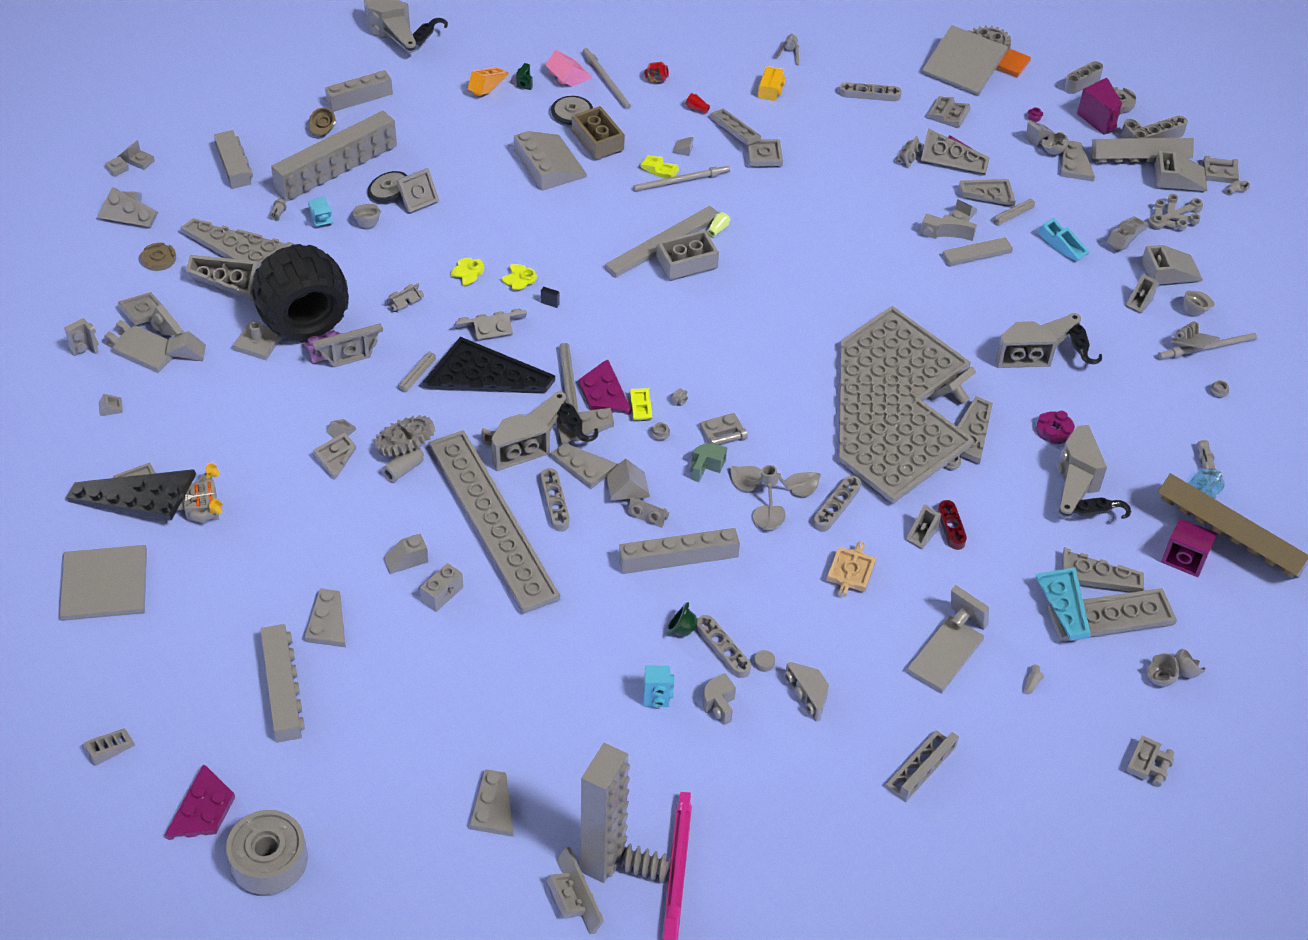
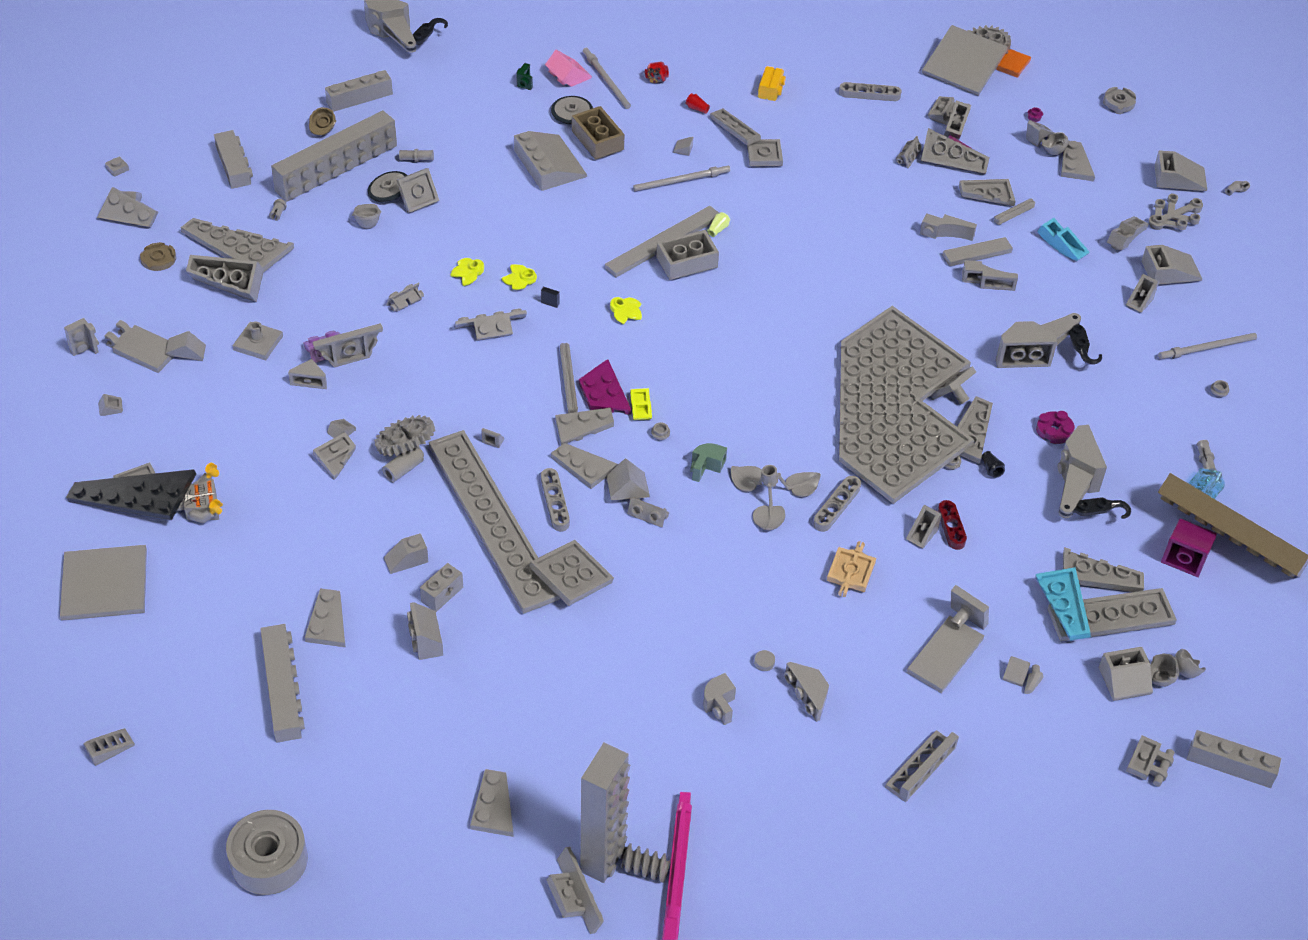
(136, 157): light grey slope -> none
(139, 308): light grey plate -> none
(164, 322): light grey wing -> none
(202, 807): magenta wing -> none
(300, 292): black tyre -> none
(308, 375): none -> light grey slope
(320, 211): medium azure brick -> none
(416, 155): none -> light grey pin
(417, 371): light grey axle -> none
(424, 631): none -> light grey slope
(481, 368): black wing -> none
(485, 80): light orange slope -> none
(528, 437): light grey slope -> none
(571, 572): none -> light grey plate
(625, 309): none -> neon yellow plate
(657, 167): neon yellow slope -> none
(658, 686): medium azure brick -> none
(678, 550): light grey brick -> none
(680, 396): light grey plate -> none
(682, 623): dark green hat -> none
(720, 647): light grey beam -> none
(722, 426): light grey plate -> none
(790, 44): light grey plant -> none
(957, 119): none -> light grey brick
(963, 211): light grey slope -> none
(988, 277): none -> light grey slope
(993, 465): none -> black cone
(1016, 671): none -> light grey slope
(1083, 77): light grey beam -> none
(1100, 106): magenta slope -> none
(1126, 673): none -> light grey slope
(1139, 148): light grey brick -> none
(1168, 128): light grey beam -> none
(1190, 336): light grey hinge -> none
(1196, 303): light grey hat -> none
(1221, 173): light grey plate -> none
(1234, 758): none -> light grey brick

